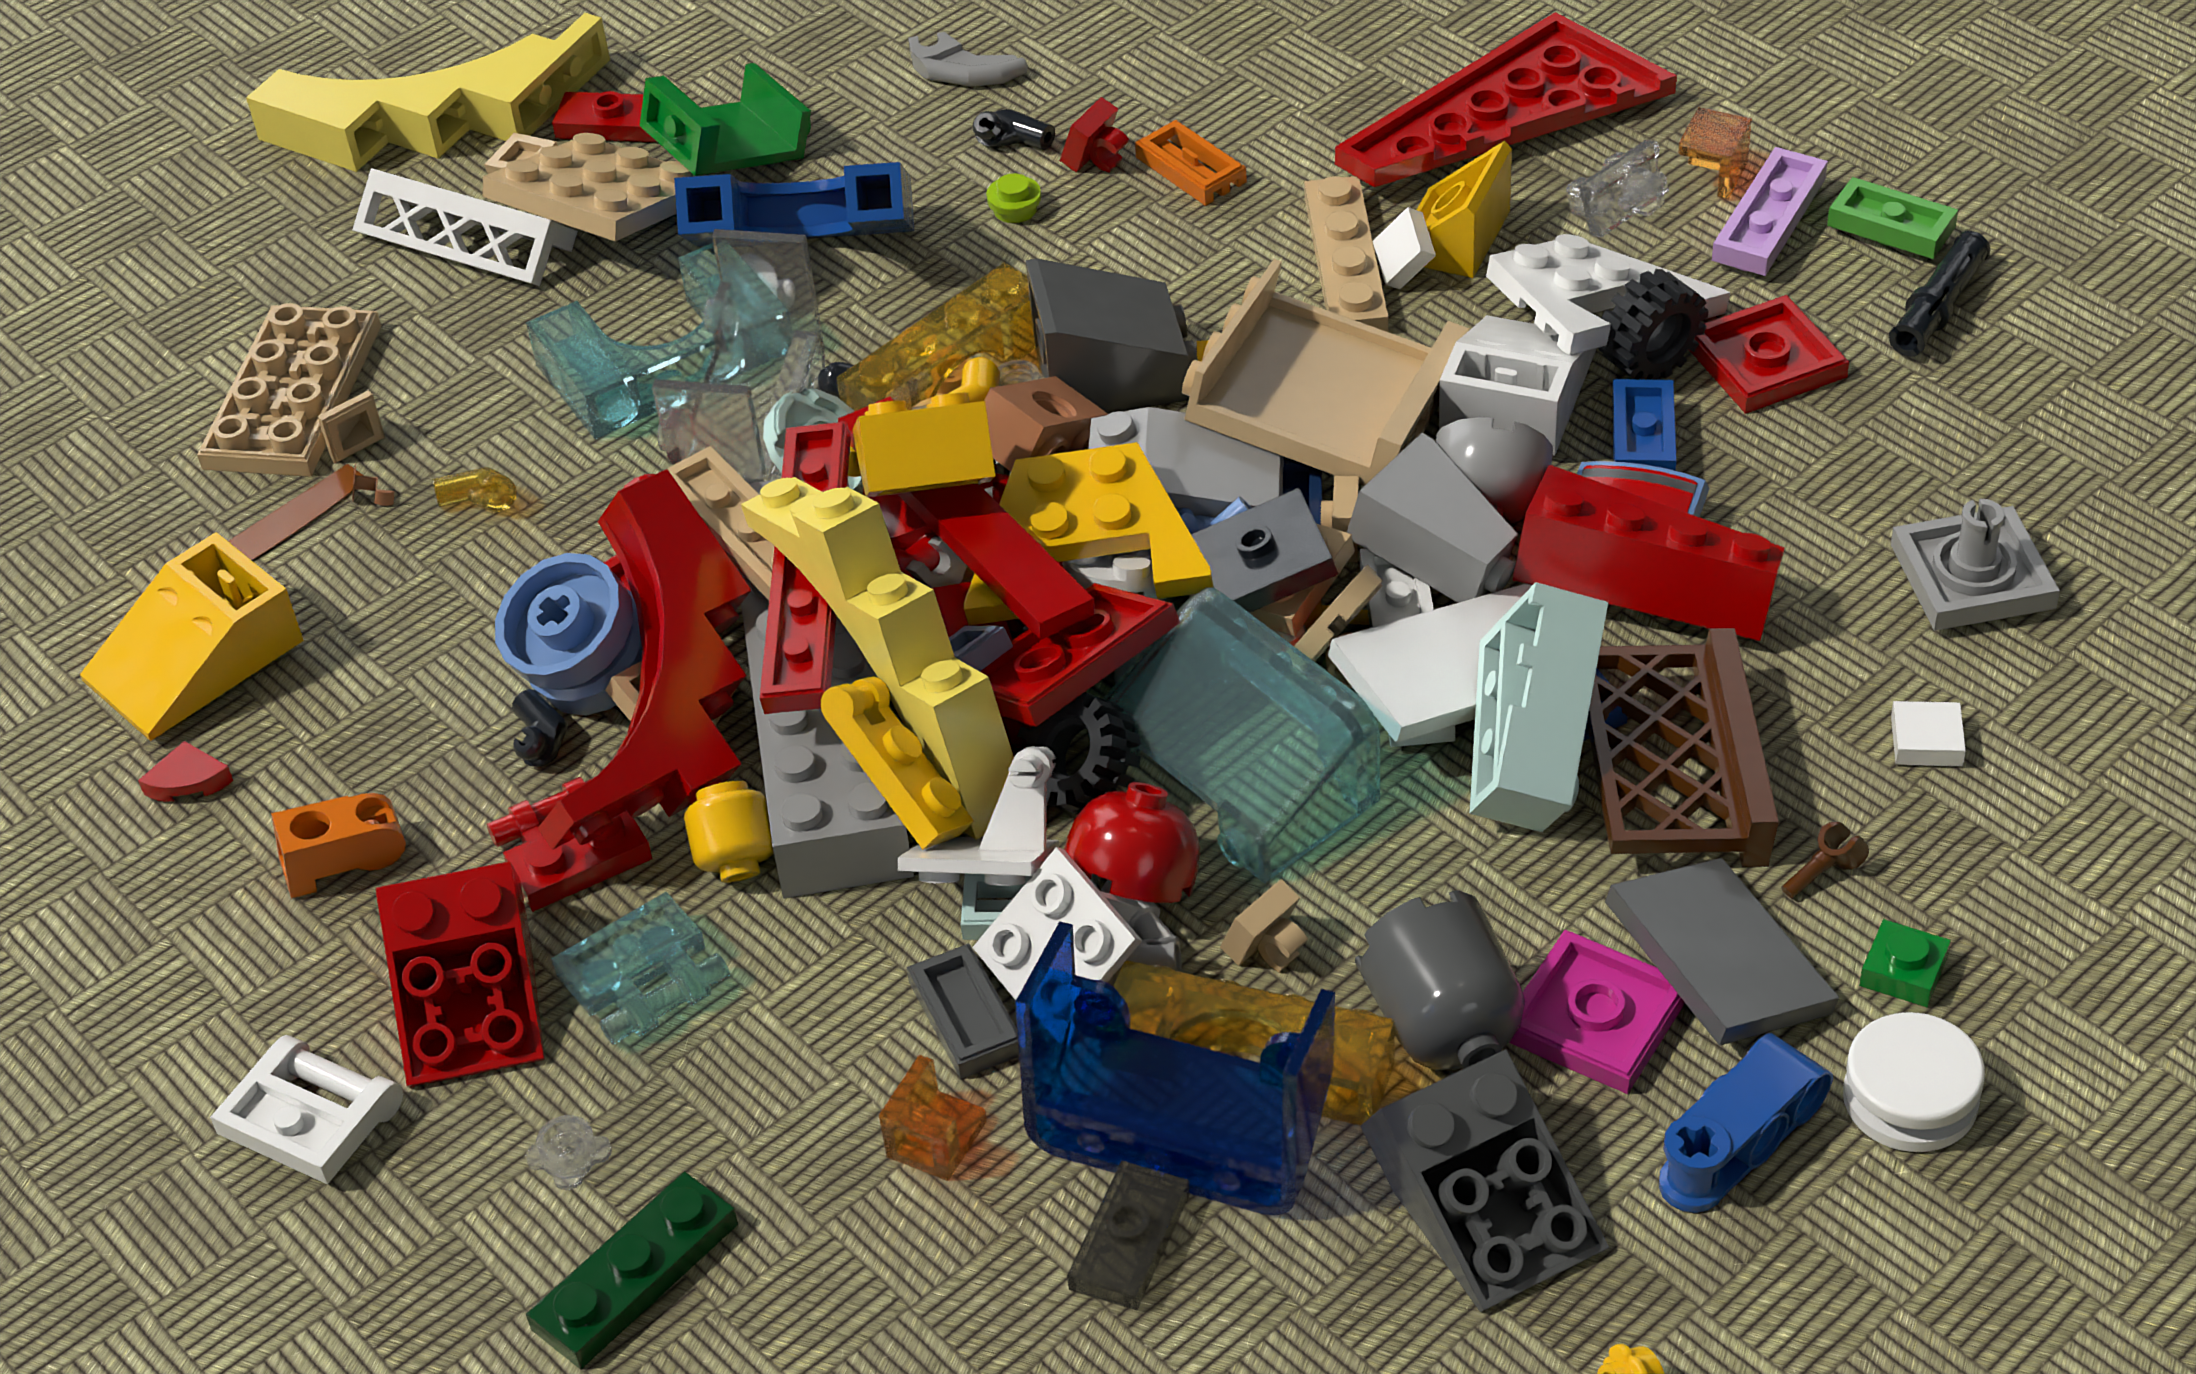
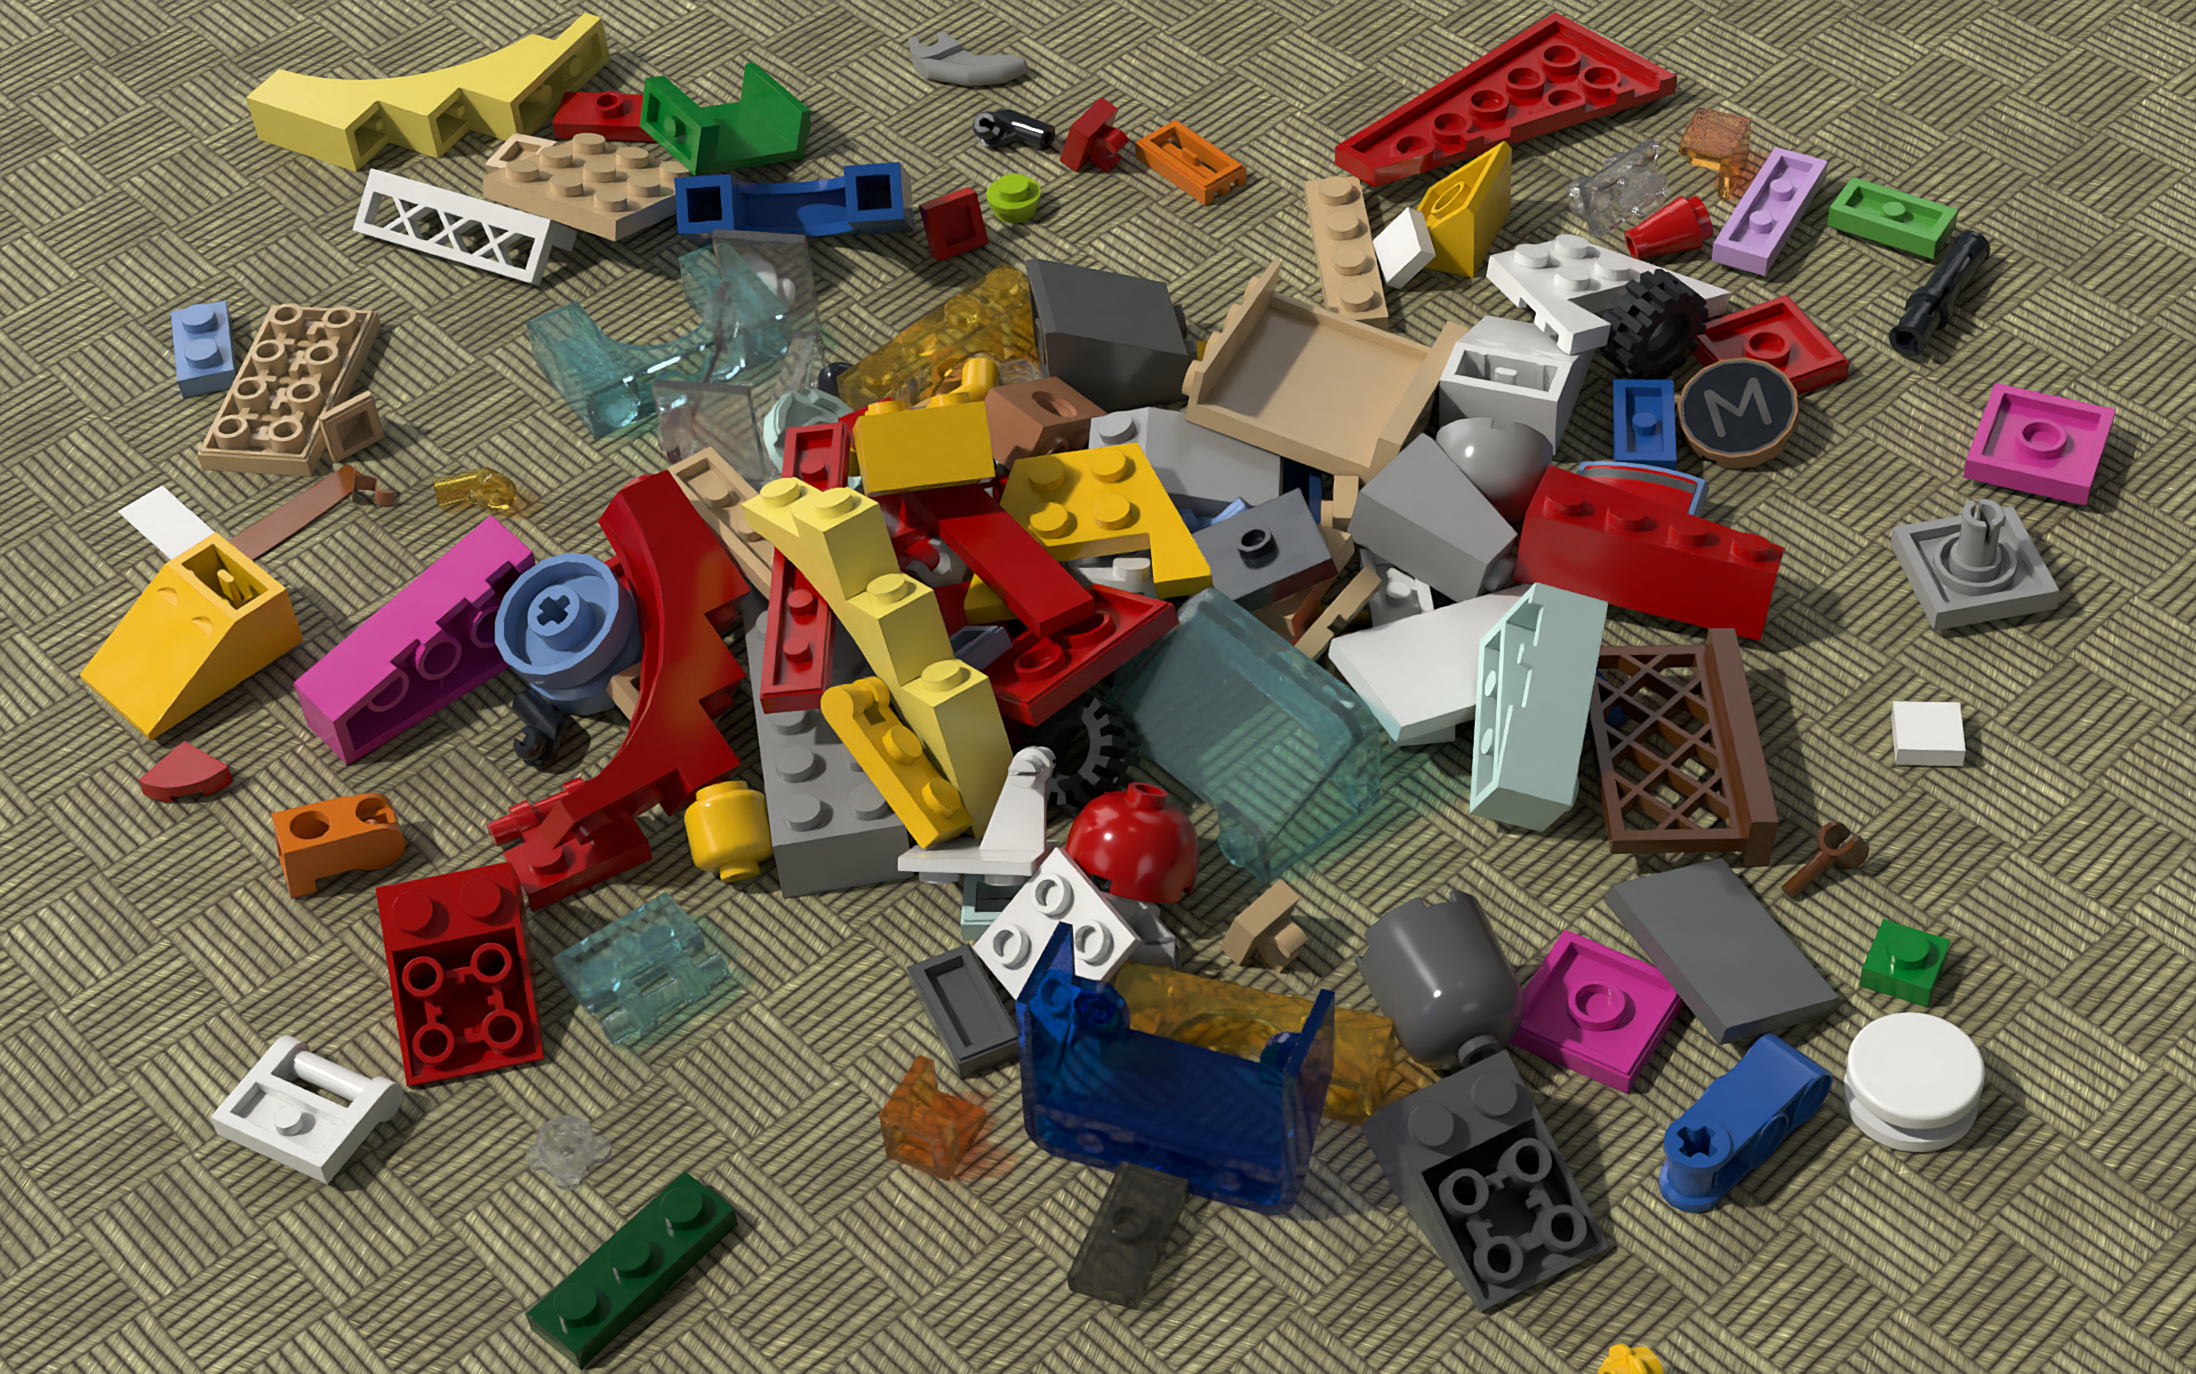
(166, 522): none -> white sticker
(204, 348): none -> medium blue plate
(417, 648): none -> dark pink wedge
(953, 223): none -> red tile
(1671, 230): none -> red cone
(1738, 412): none -> tile
(2039, 444): none -> dark pink plate

